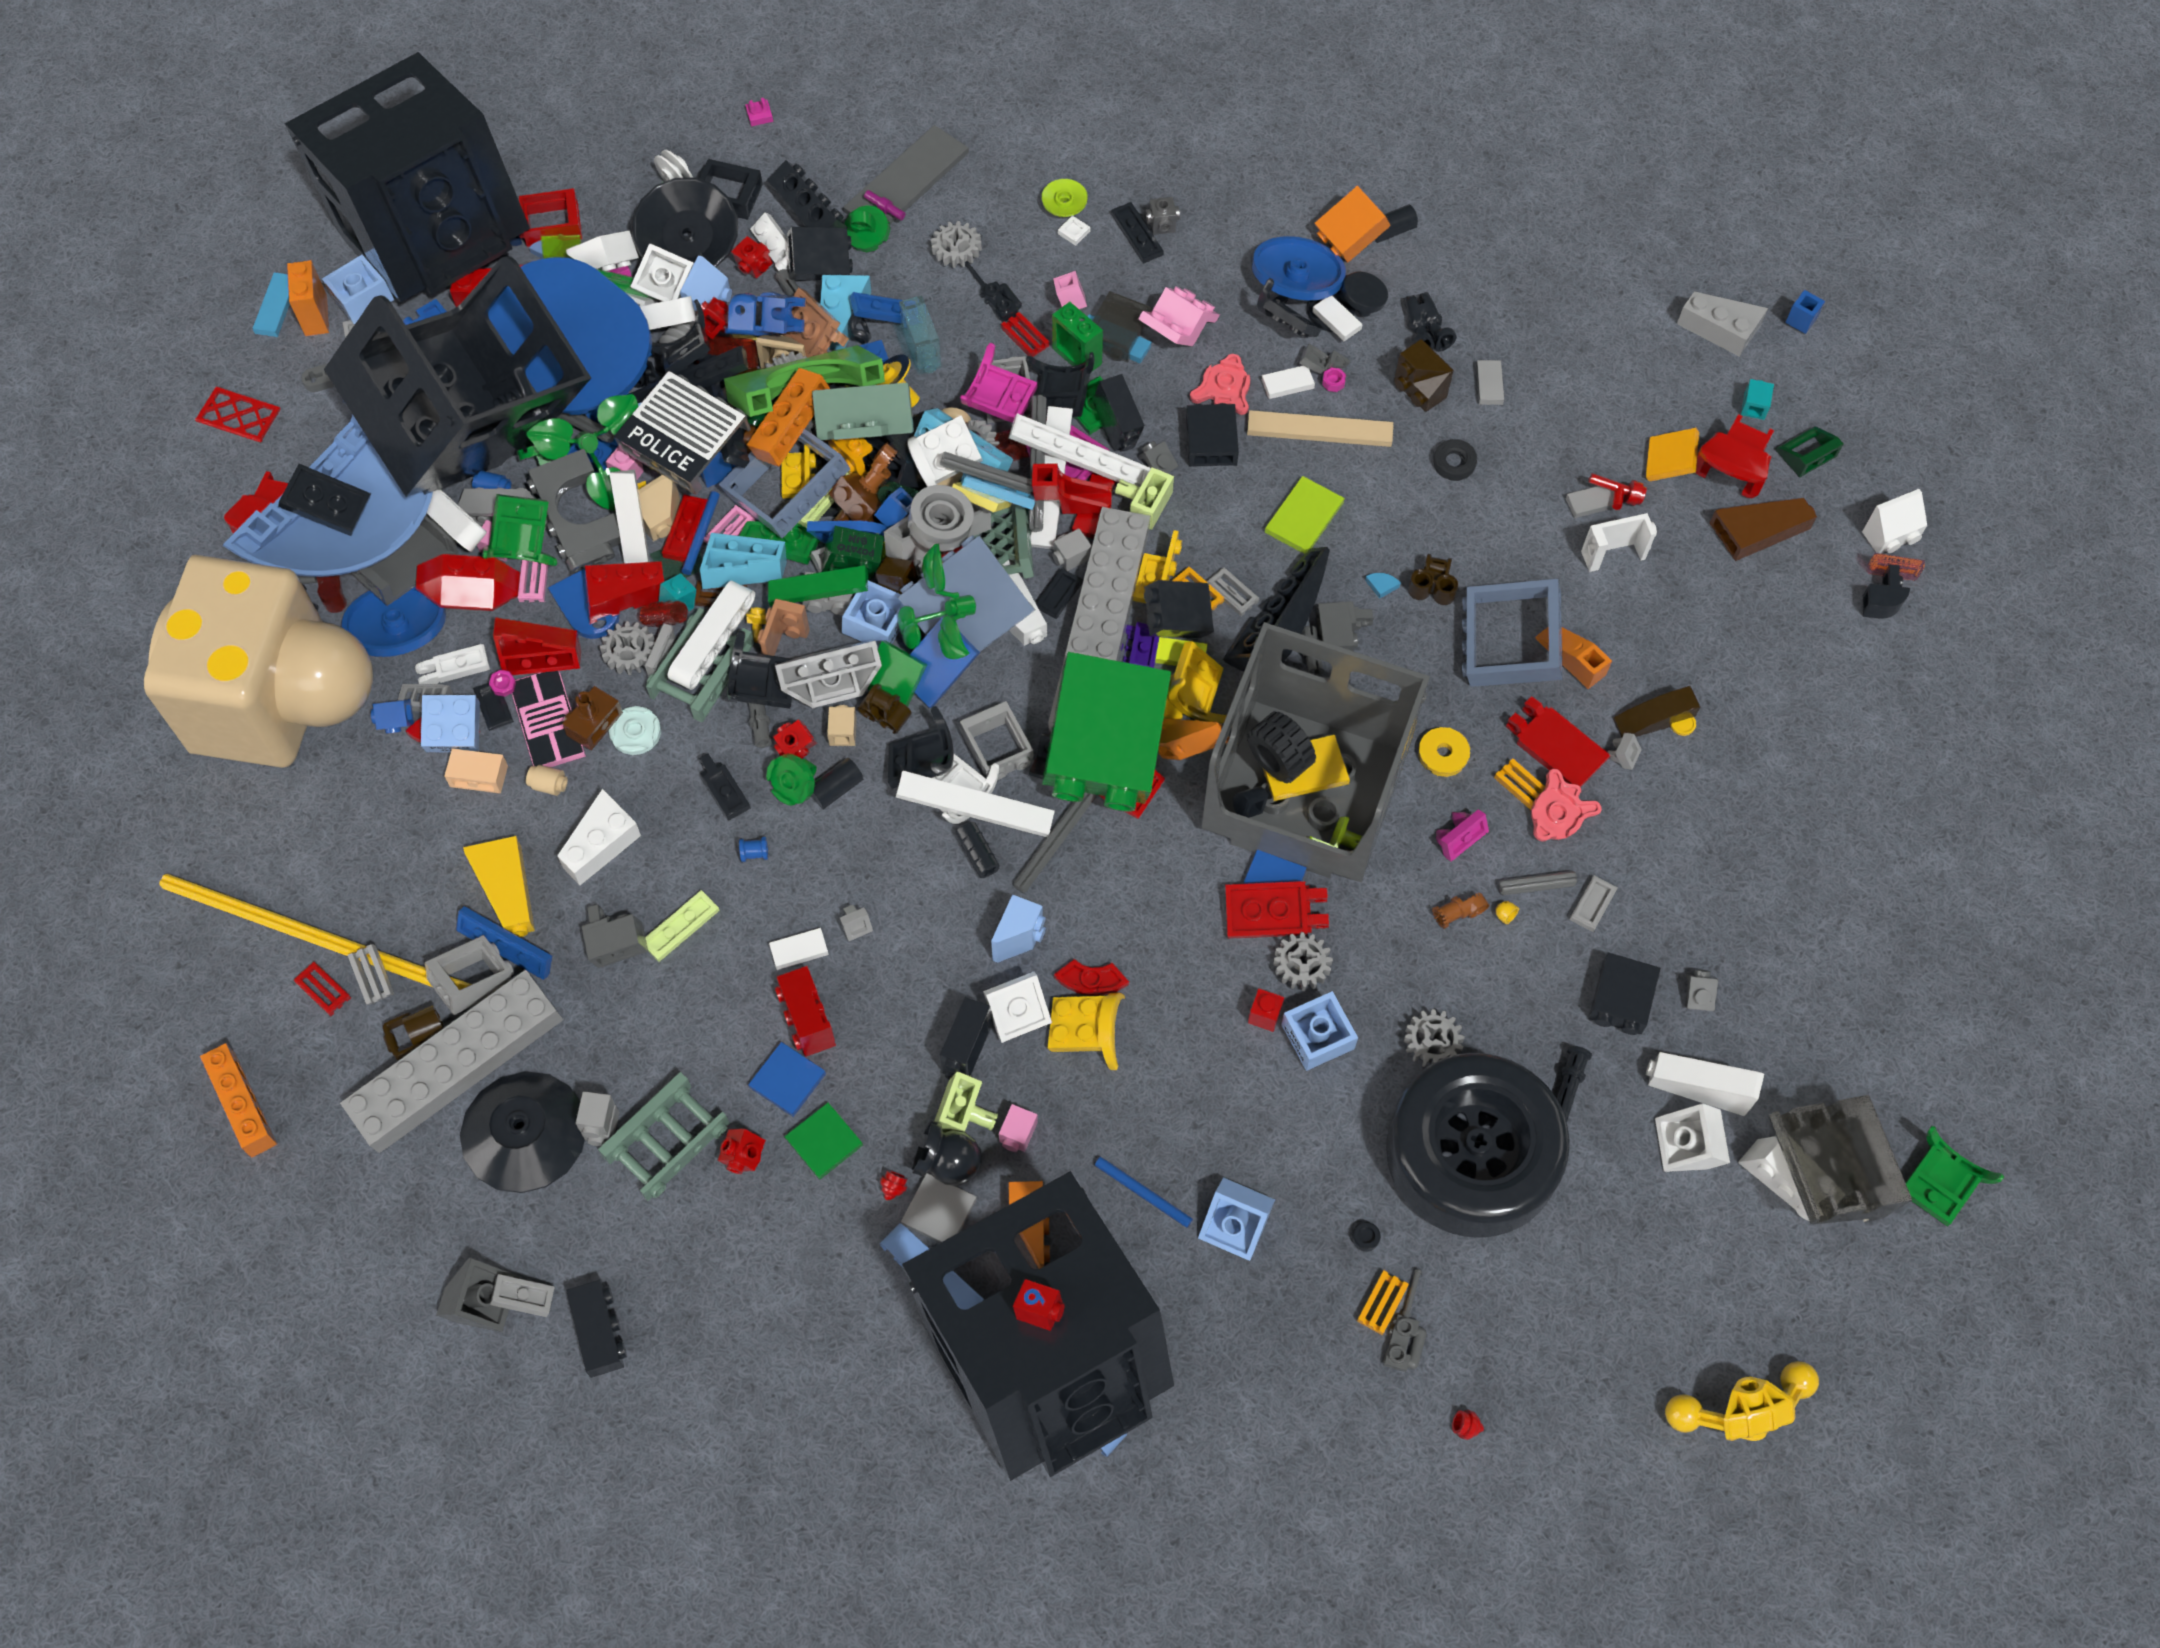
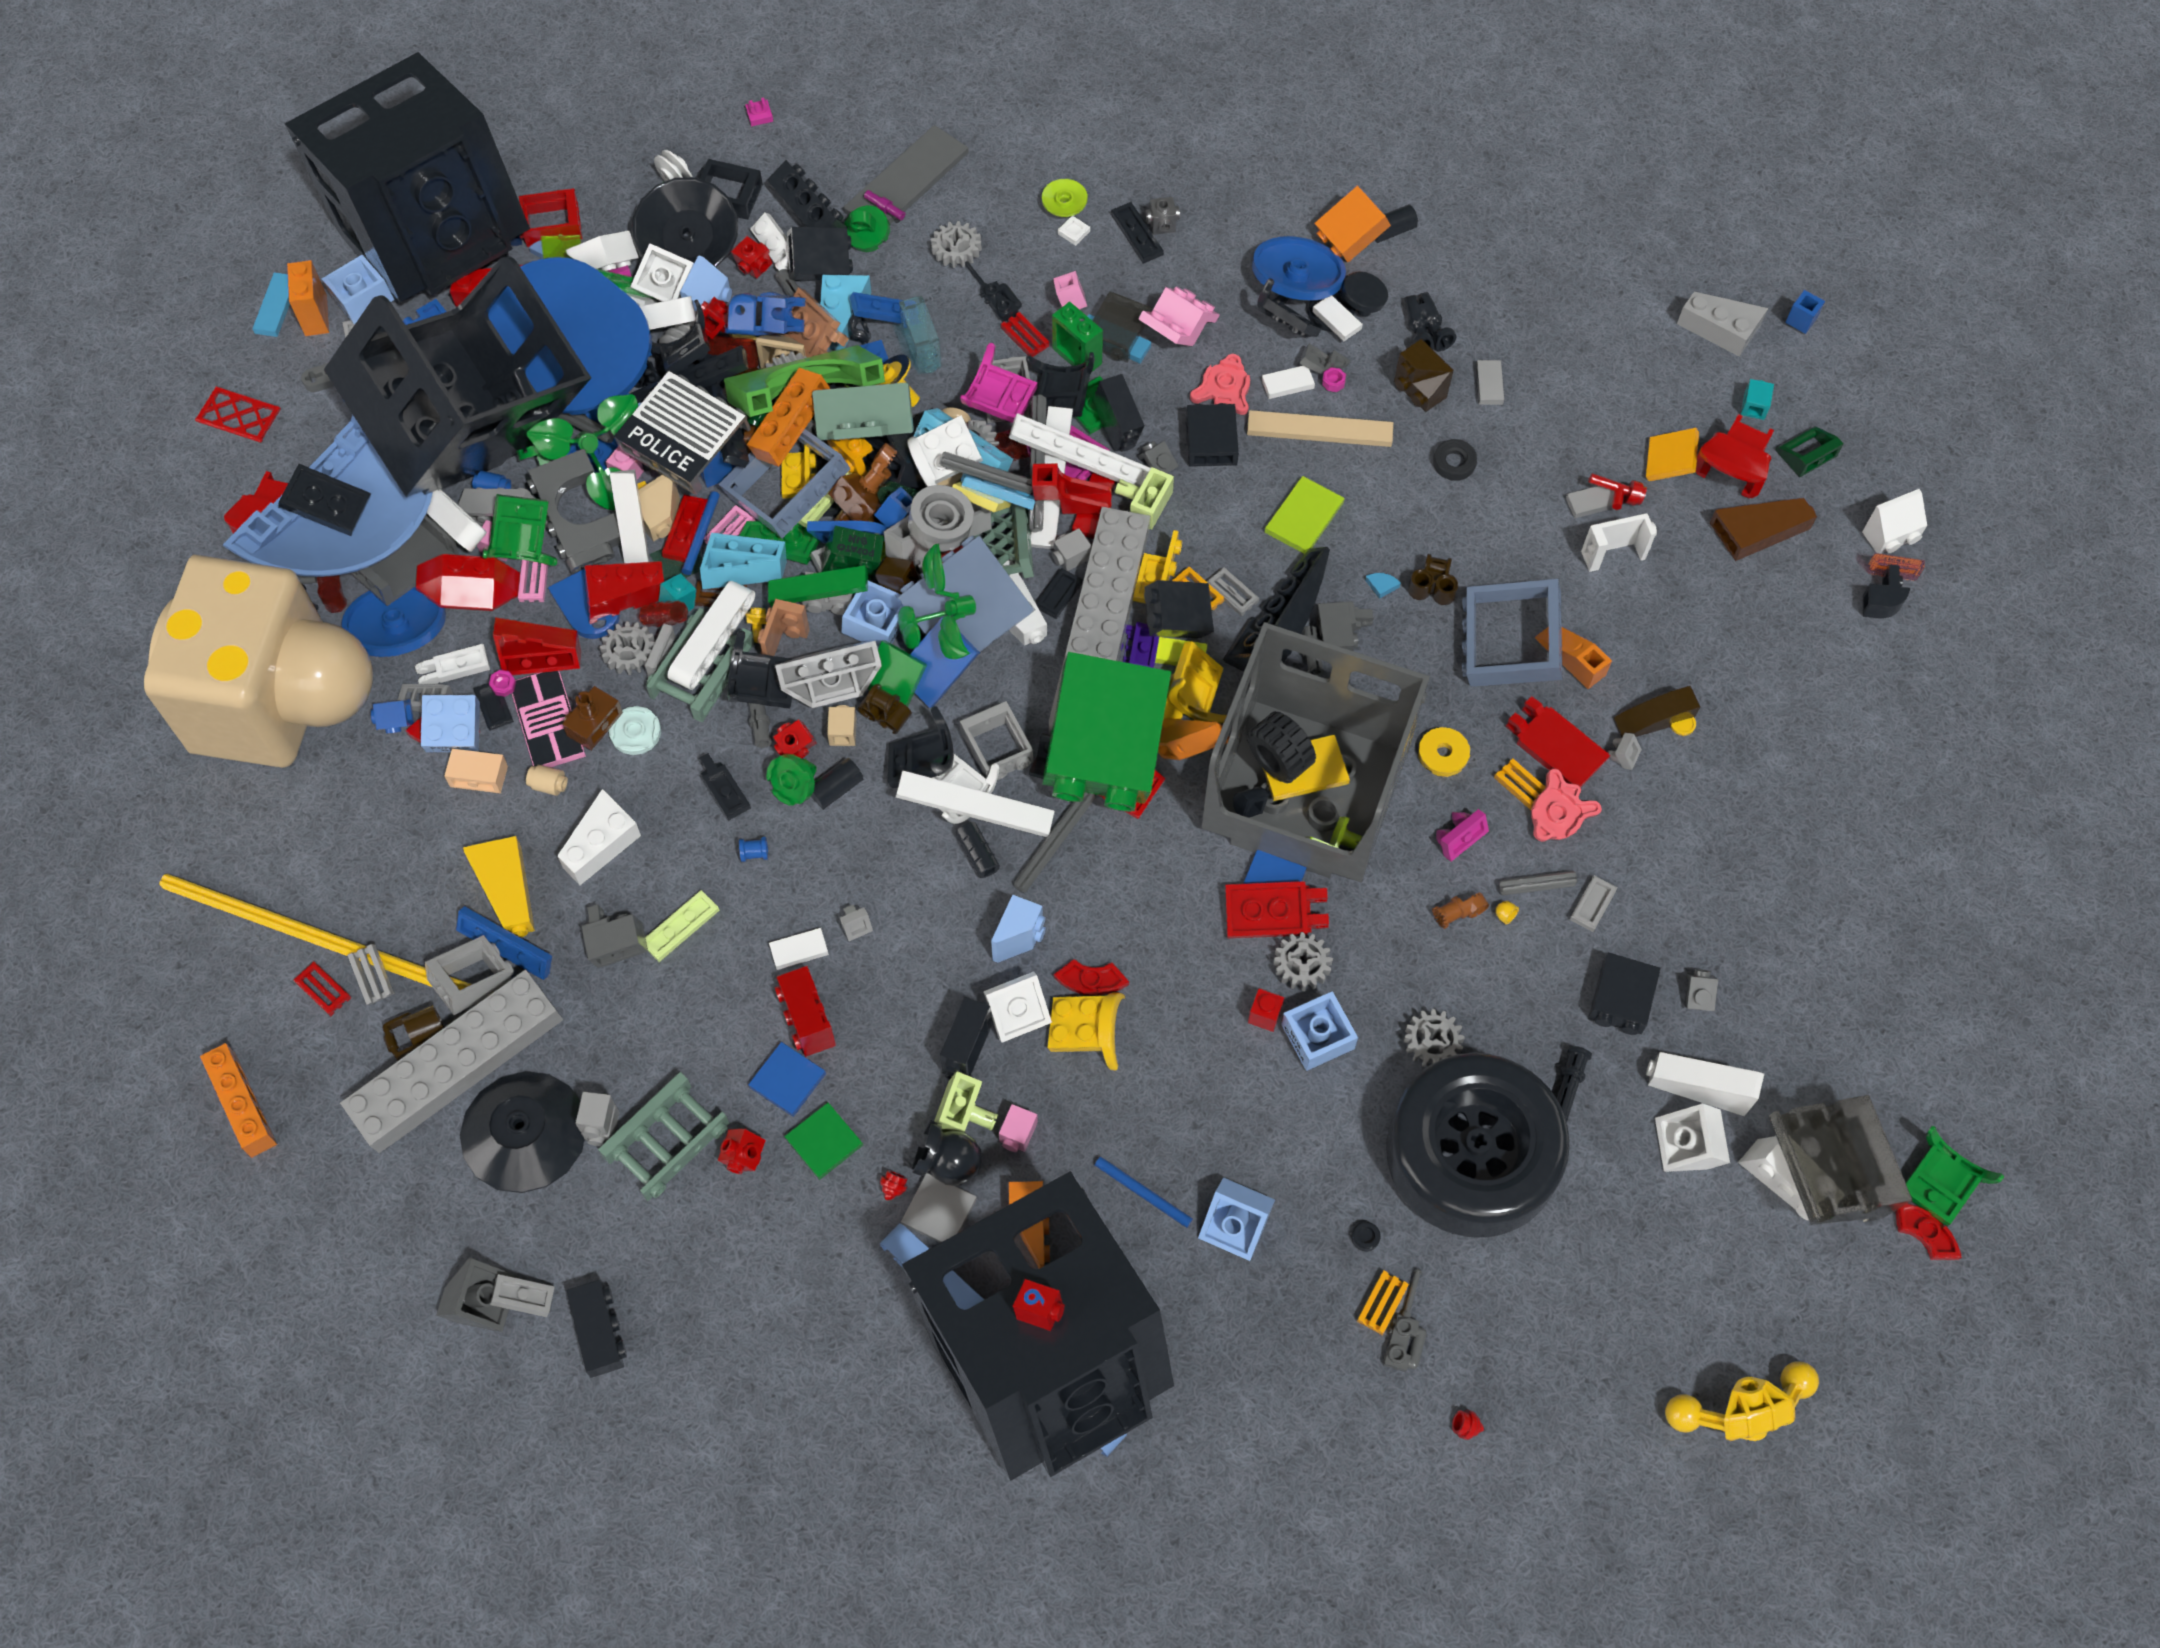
(1931, 1233): none -> red tile

